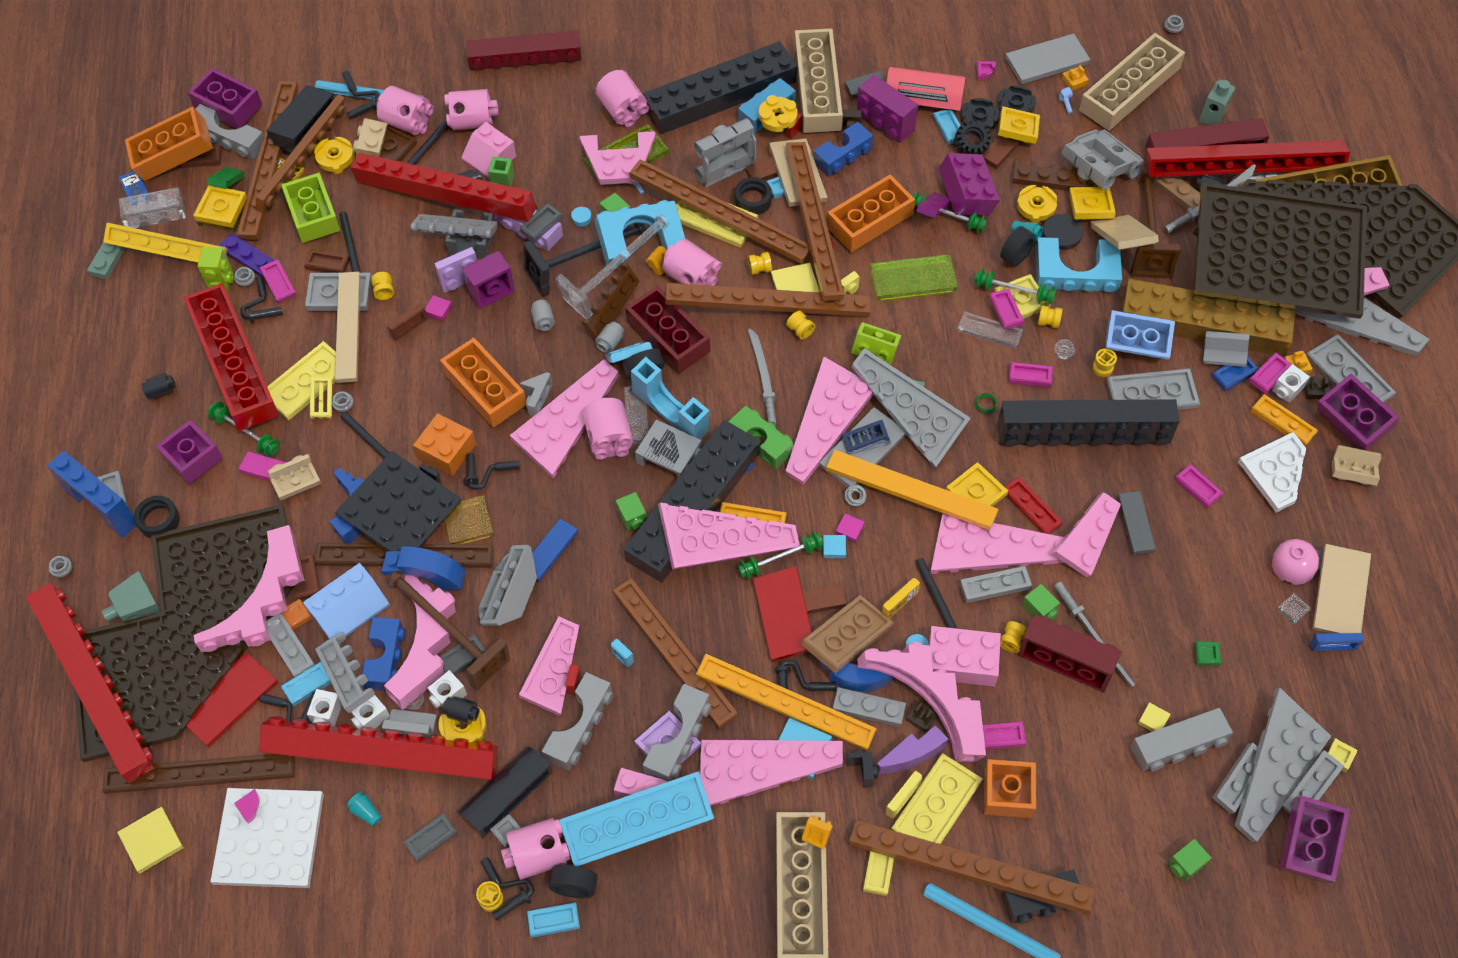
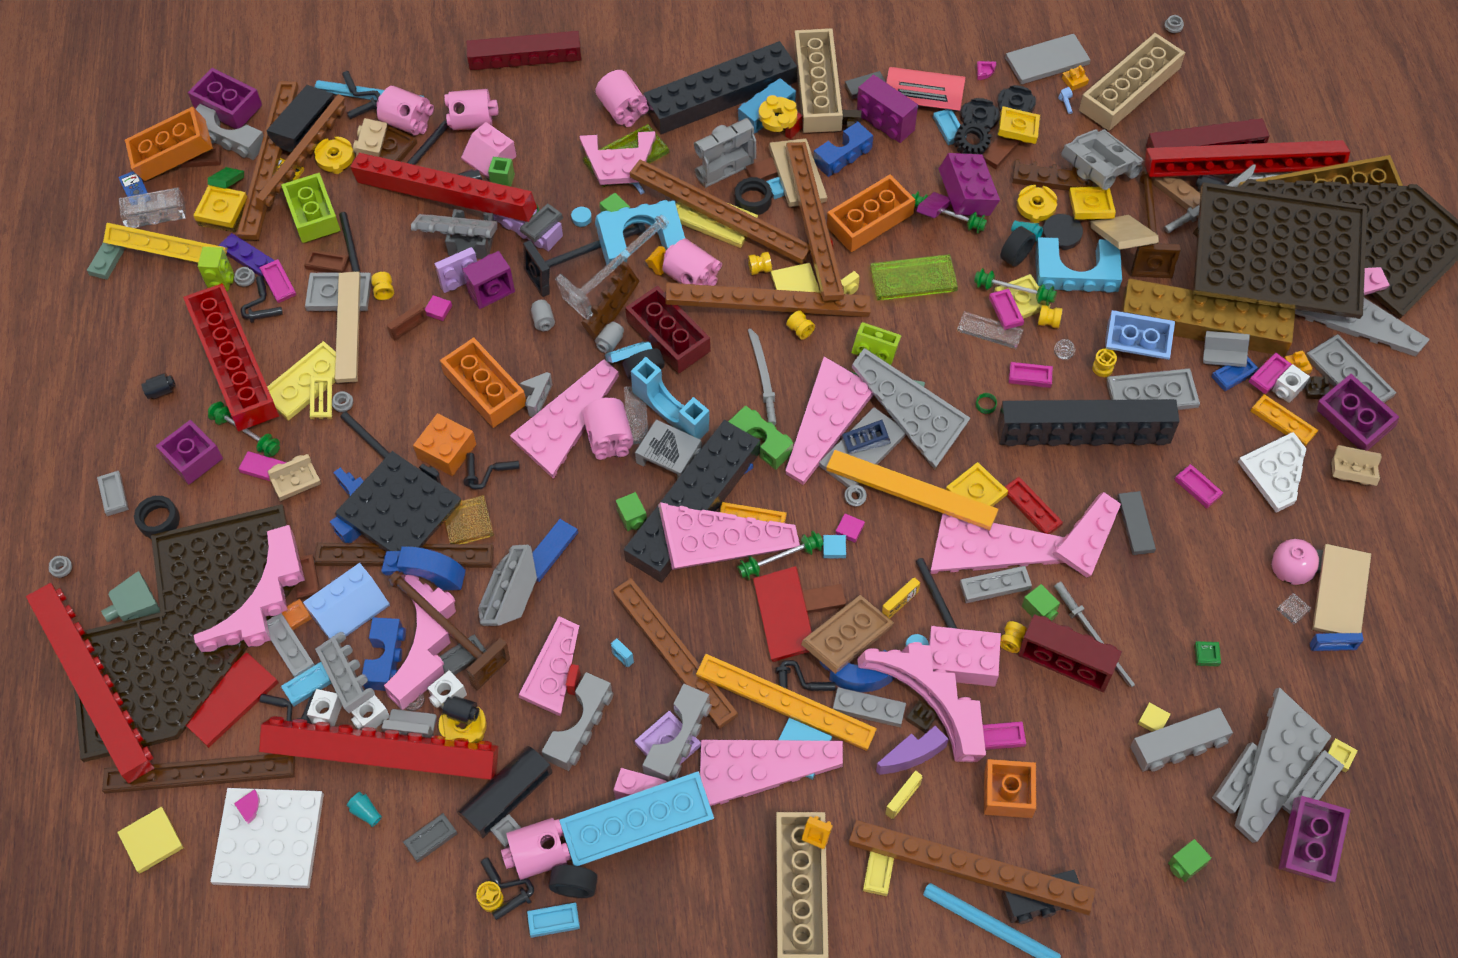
(84, 485): blue arch -> none
(869, 771): black bracket -> none
(938, 801): light yellow tile -> none
(1221, 96): sand green torso -> none

